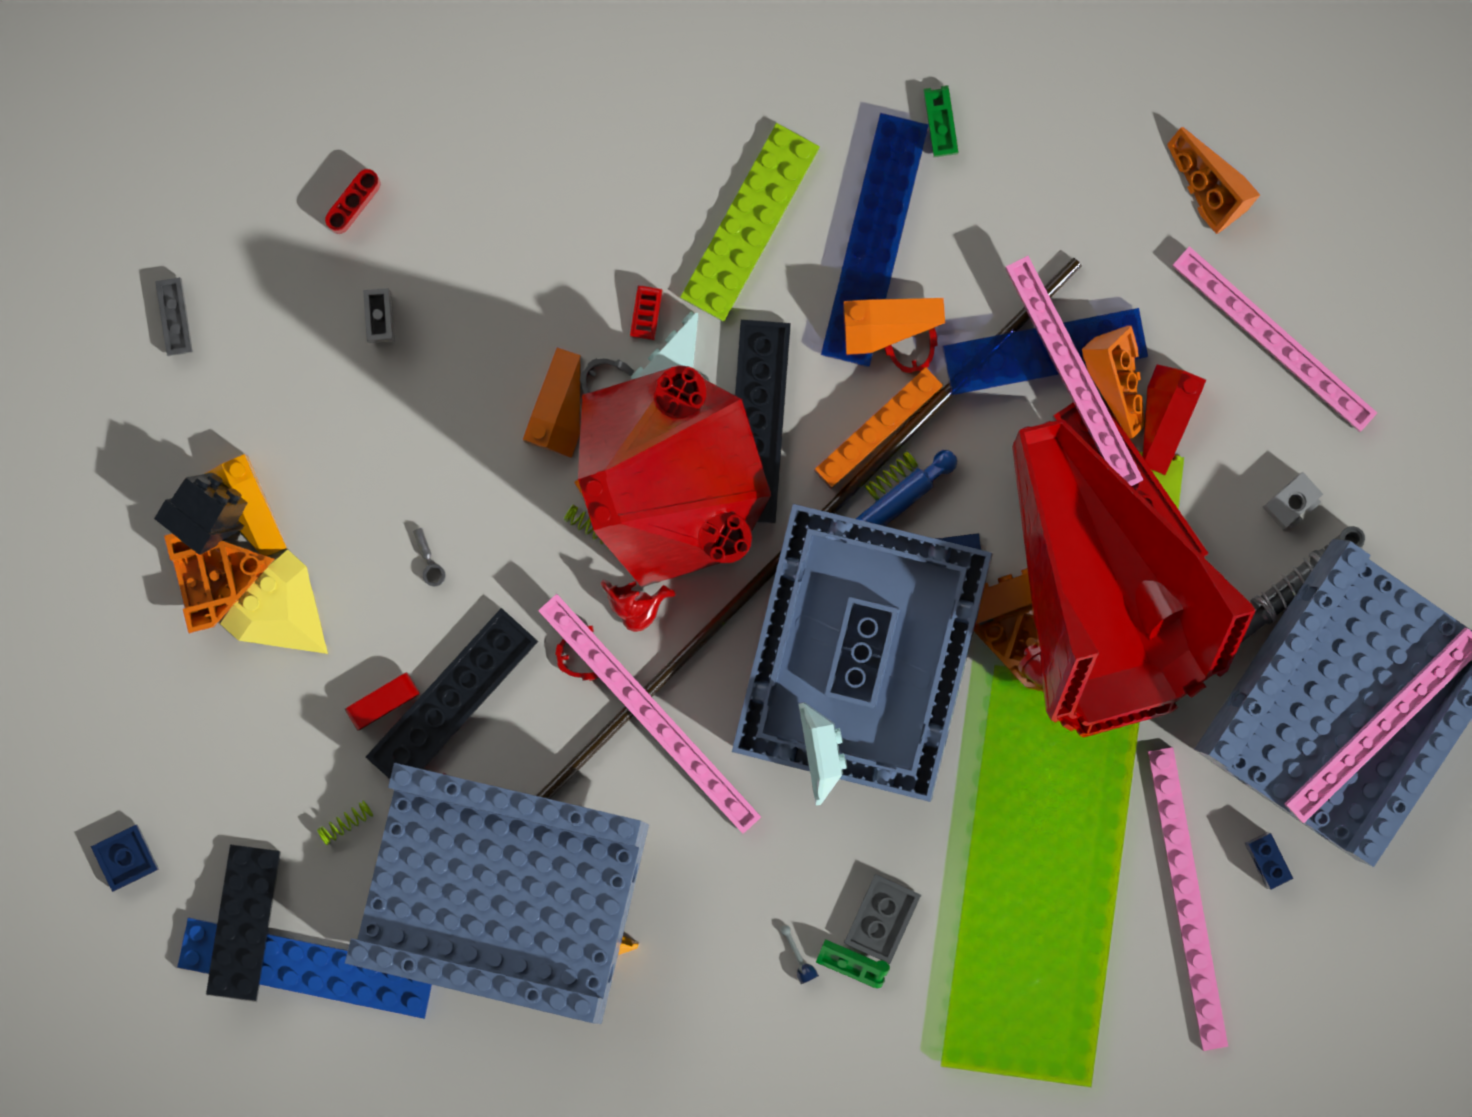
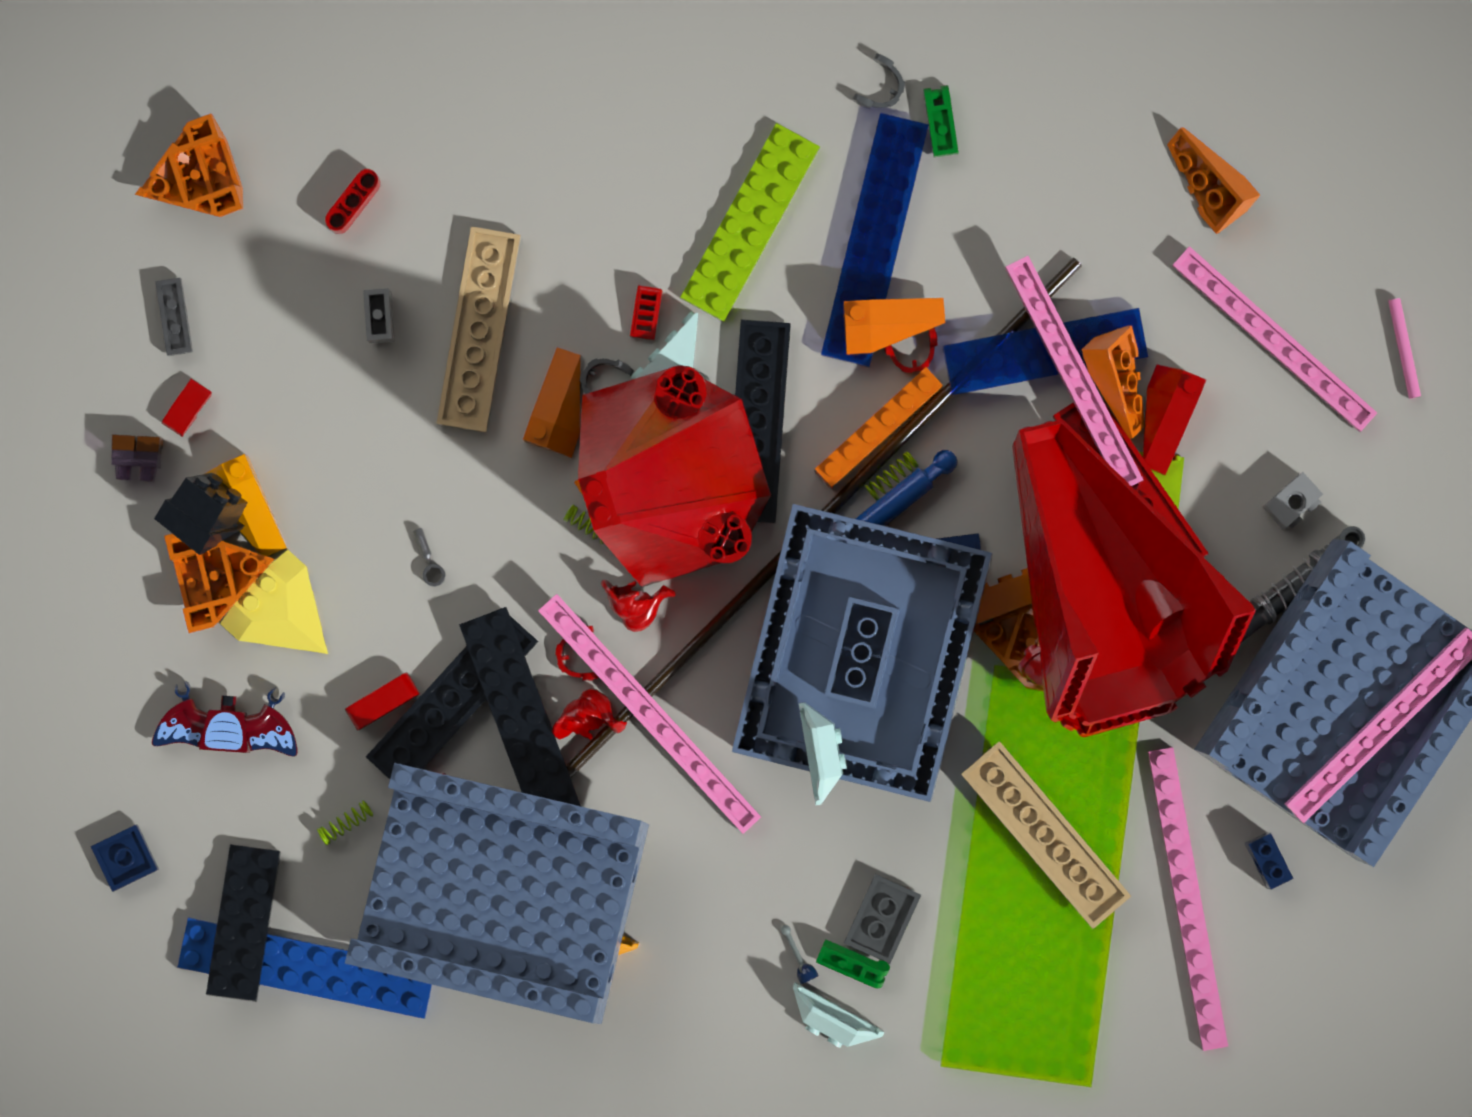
(136, 452): none -> clear purple hips
(186, 407): none -> red slope
(197, 172): none -> orange wedge
(226, 728): none -> torso
(478, 329): none -> tan plate
(517, 707): none -> black plate
(587, 714): none -> red piece
(833, 1020): none -> light aqua wedge
(888, 64): none -> dark grey piece
(1046, 835): none -> tan plate
(1404, 348): none -> bright pink piece

